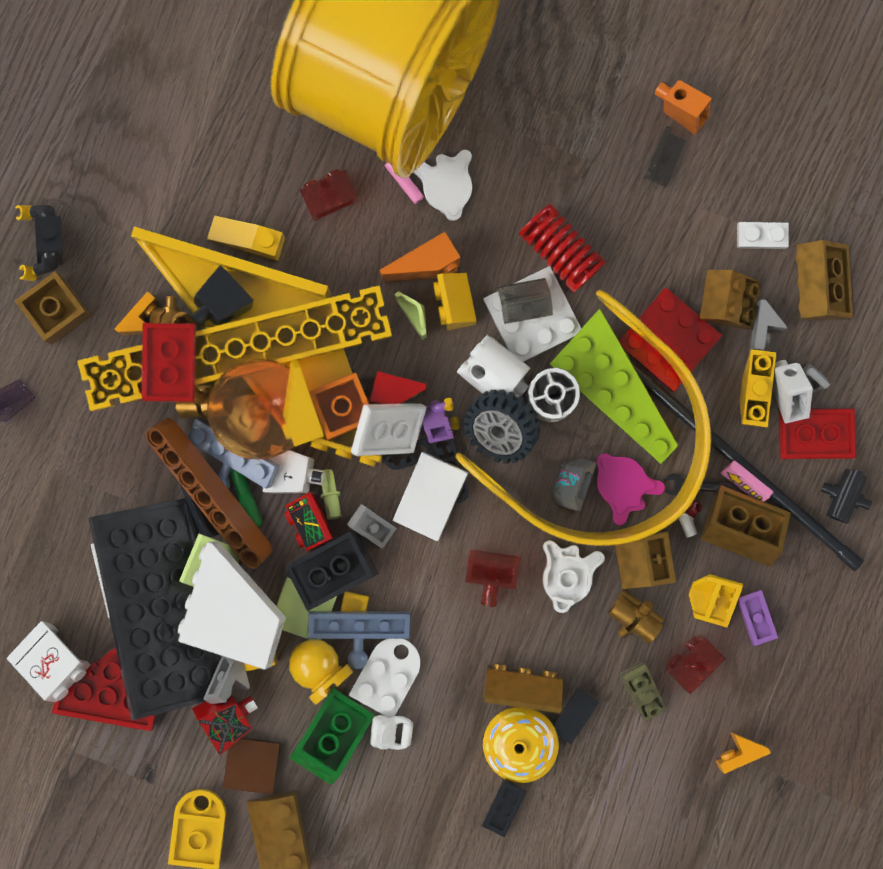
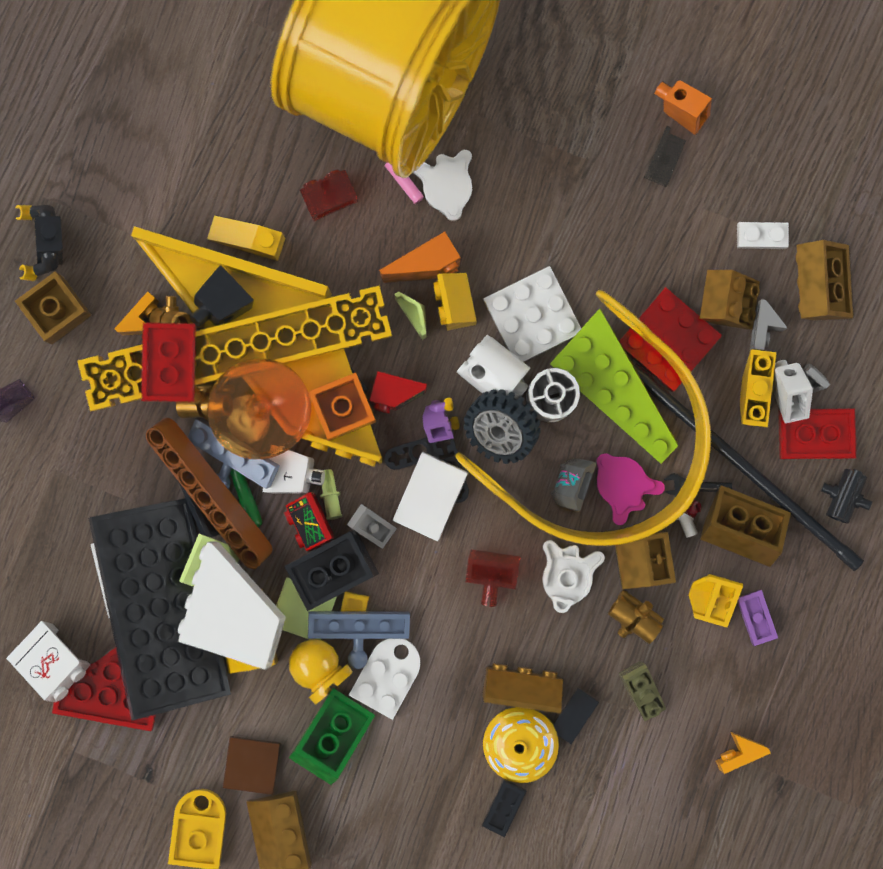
(225, 721): torso -> none
(228, 676): light grey slope -> none
(299, 413): yellow slope -> none
(384, 731): white piece -> none
(388, 429): white tile -> none
(525, 300): clear smoke panel -> none
(559, 254): red piece -> none
(694, 663): clear red brick -> none
(746, 481): bright pink tile -> none

